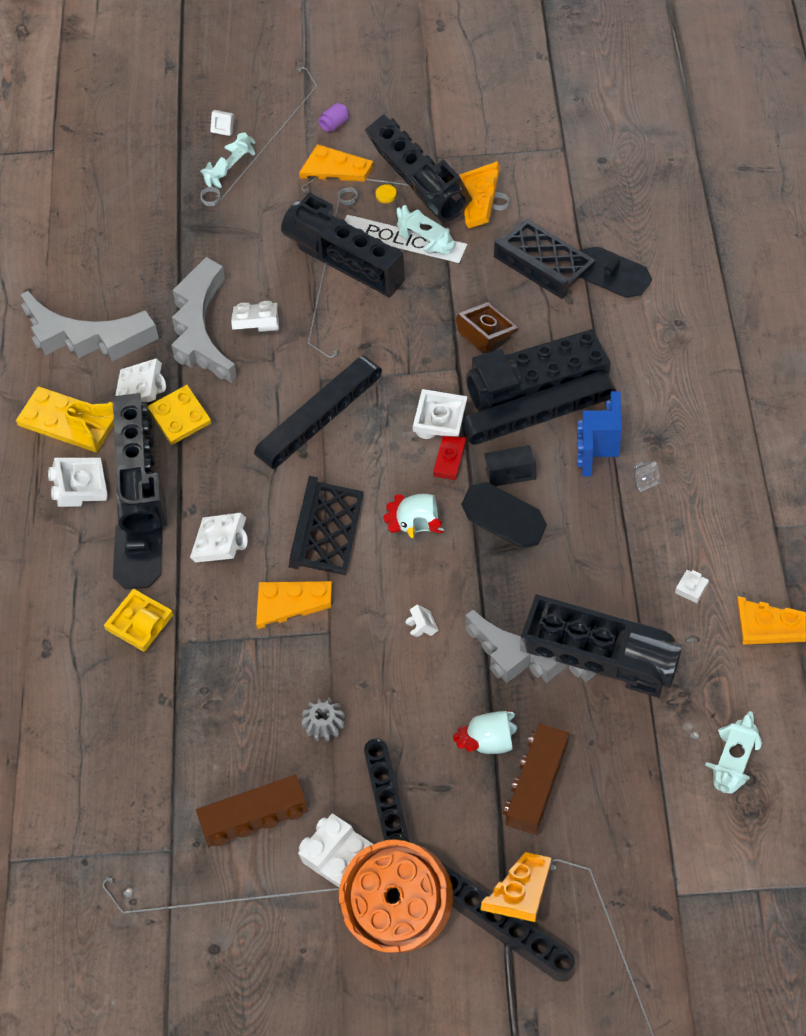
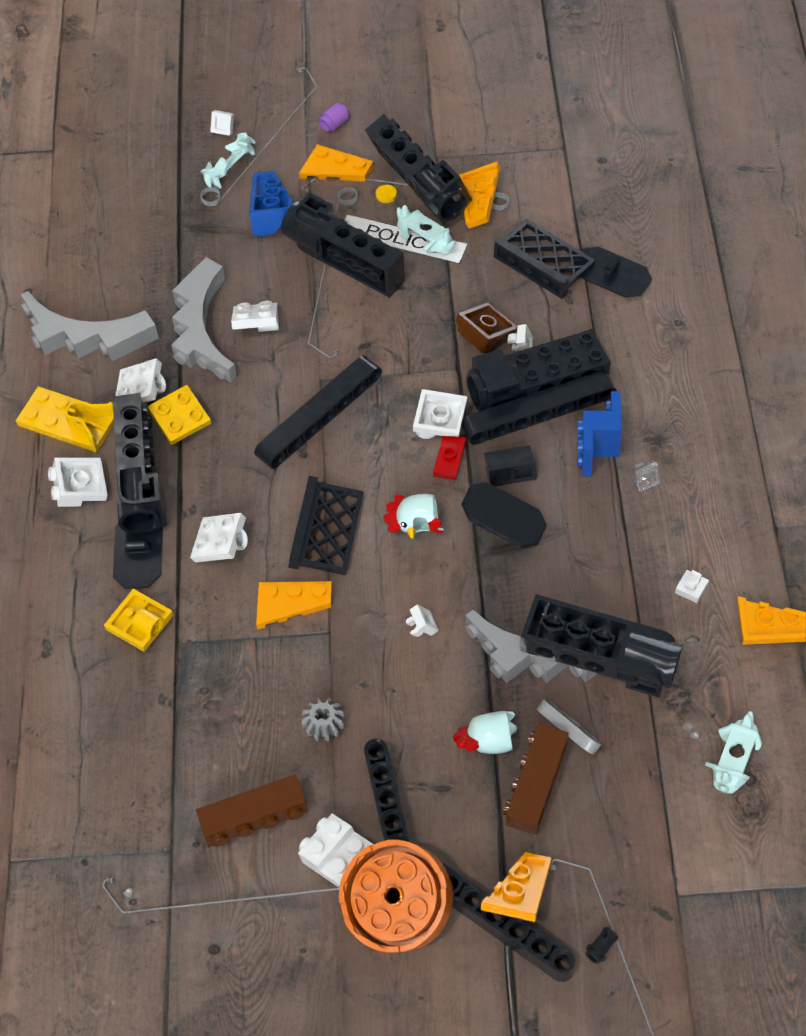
(267, 203): none -> blue wedge
(521, 340): none -> white tile
(568, 724): none -> light grey beam
(601, 945): none -> black pin

